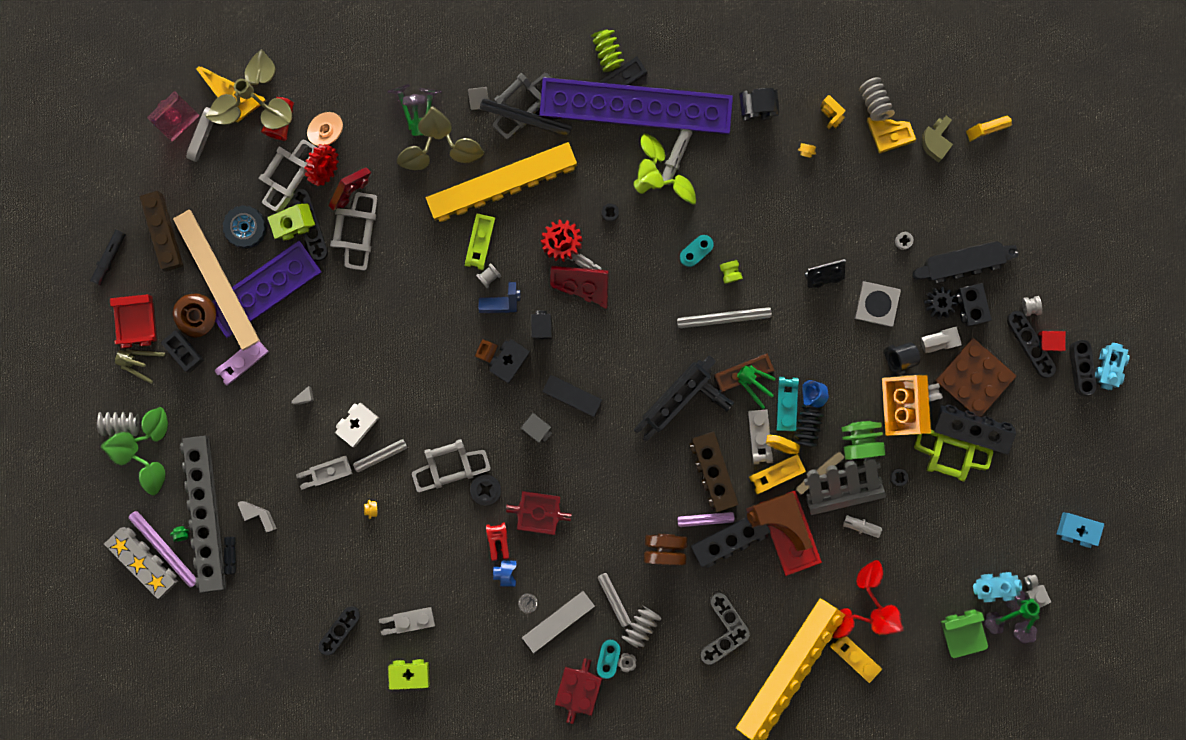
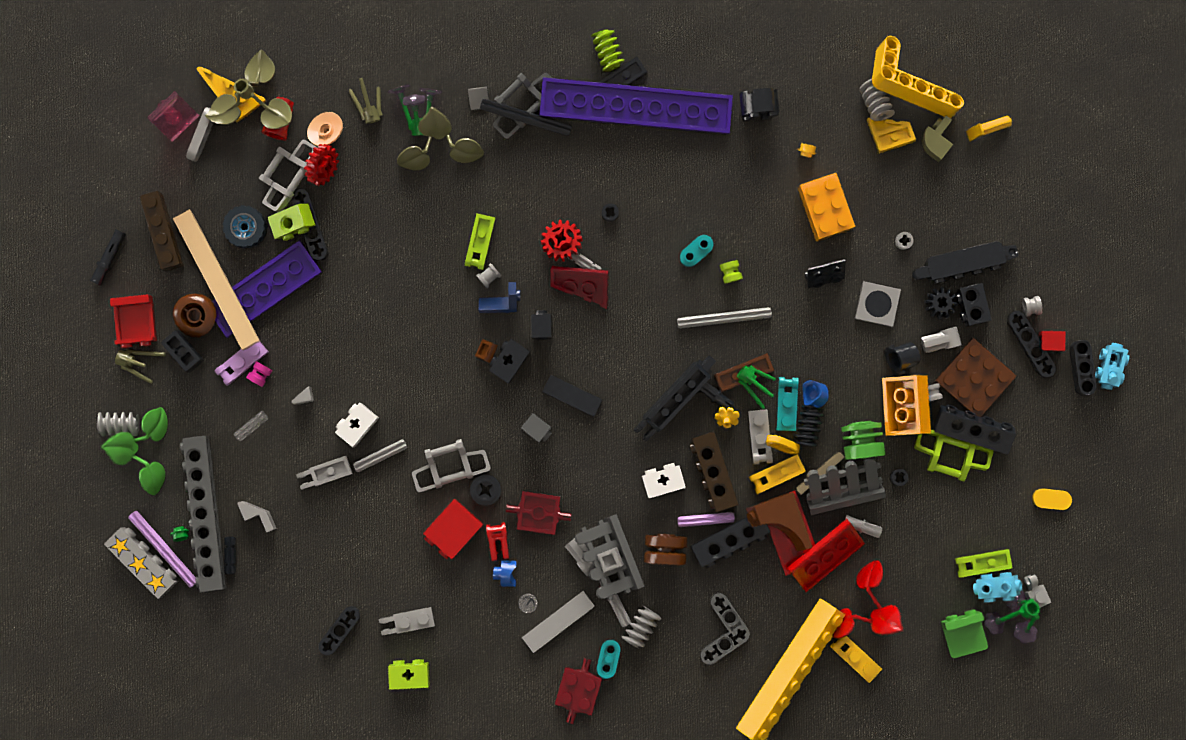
(250, 426): none -> clear axle
(256, 377): none -> dark pink wheel
(348, 186): dark red plate -> none
(365, 246): light grey bar -> none
(370, 113): none -> olive plant
(370, 509): yellow plate -> none
(452, 529): none -> red panel
(502, 181): yellow brick -> none
(576, 551): none -> light grey piece
(610, 560): none -> light grey slope
(611, 526): none -> dark grey fence
(627, 667): light grey plate -> none
(651, 178): lime plant -> none
(674, 483): none -> white brick
(676, 155): light grey pin -> none
(727, 417): none -> yellow plant
(826, 207): none -> light orange brick
(826, 555): none -> red tile
(833, 109): yellow bracket -> none
(908, 87): none -> yellow beam
(984, 563): none -> lime plate
(1052, 499): none -> yellow tile
(1091, 530): dark azure brick -> none

